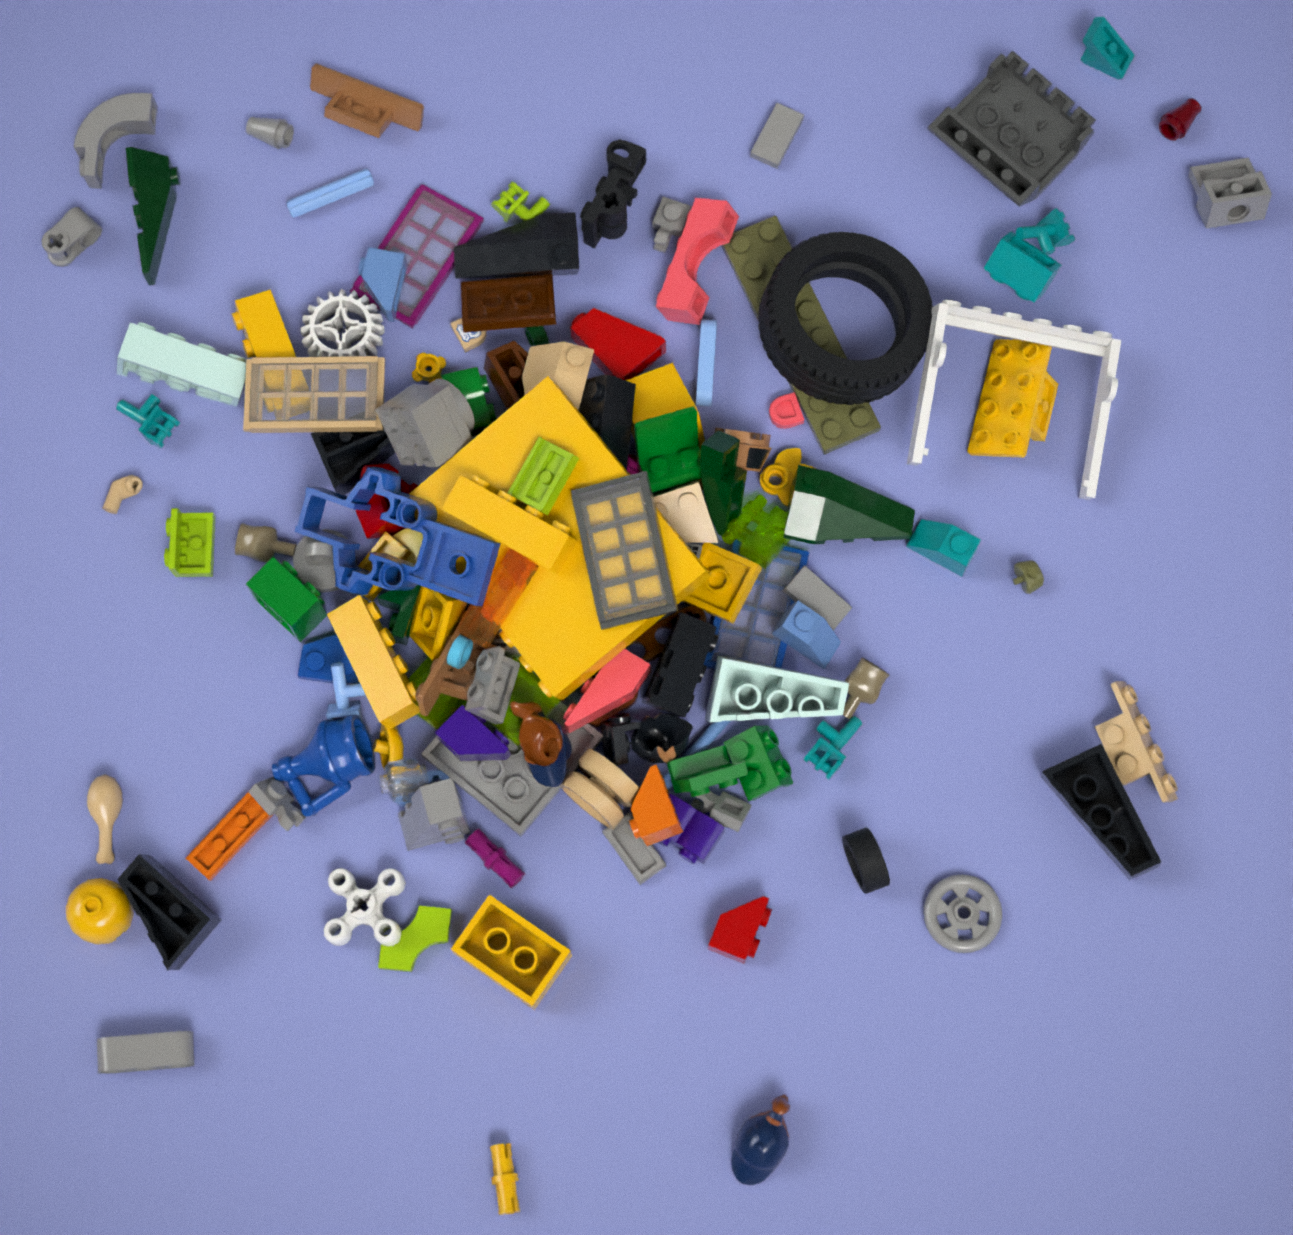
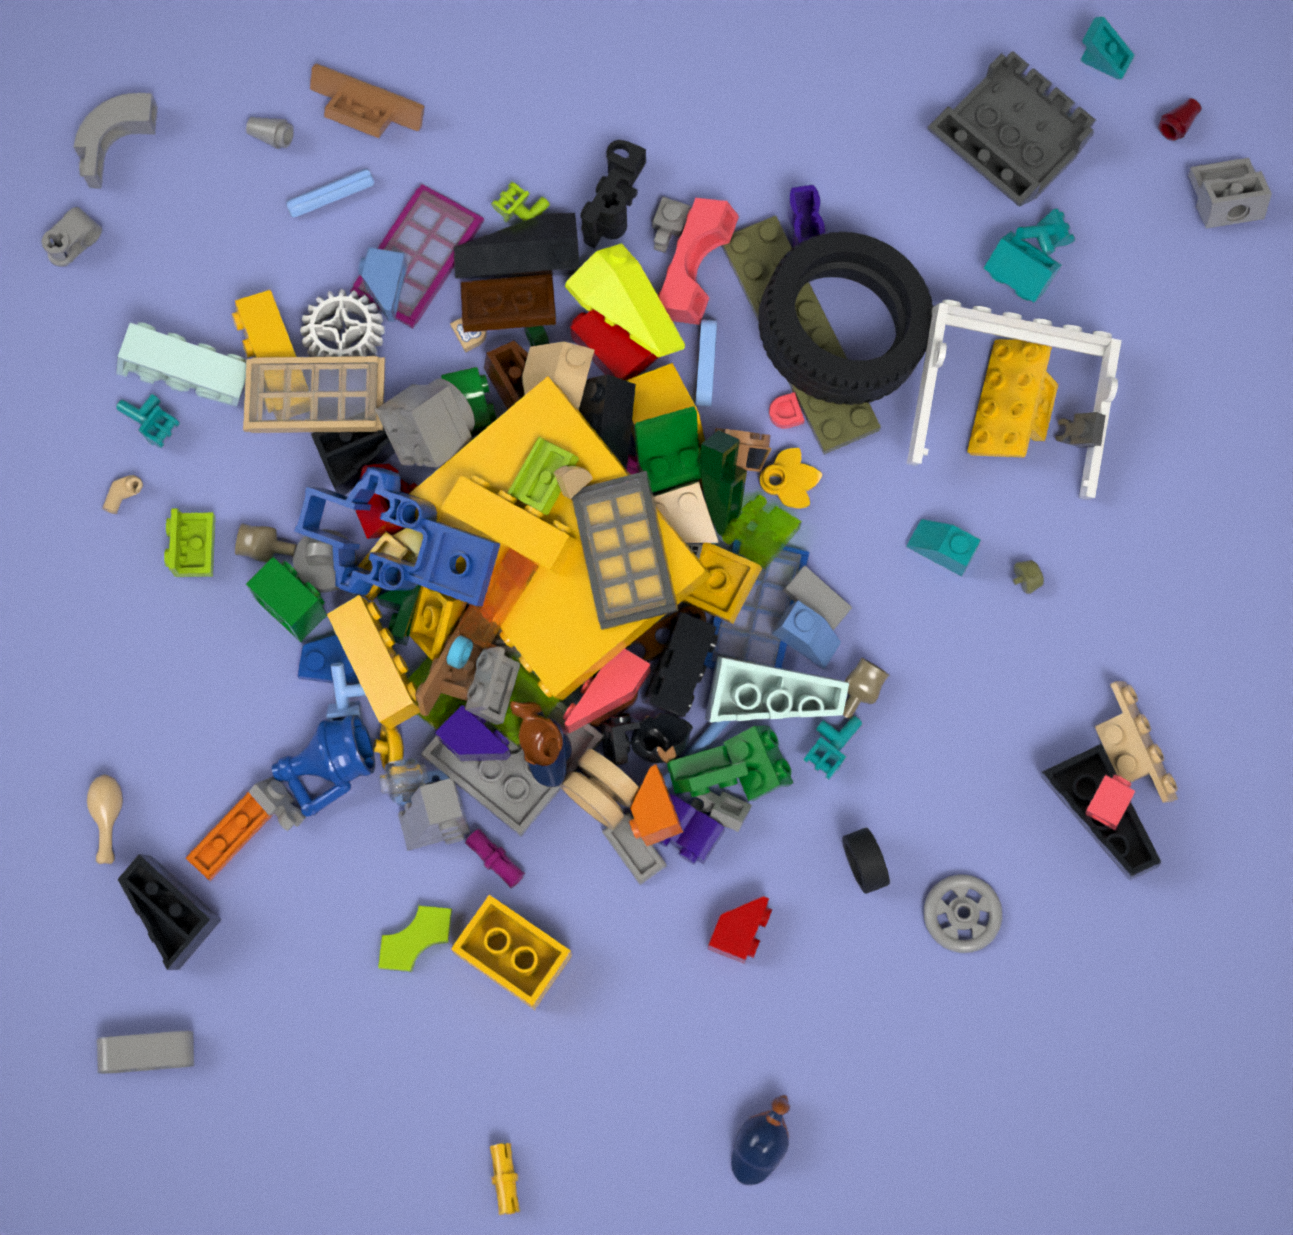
(99, 911): yellow cylinder -> none
(155, 190): dark green wedge -> none
(373, 915): white gear -> none
(428, 360): yellow plate -> none
(572, 479): none -> tan tile
(622, 293): none -> neon yellow wedge
(777, 135): light grey tile -> none
(804, 213): none -> dark purple brick
(836, 509): dark green wedge -> none
(1084, 430): none -> dark grey plate
(1111, 801): none -> coral brick

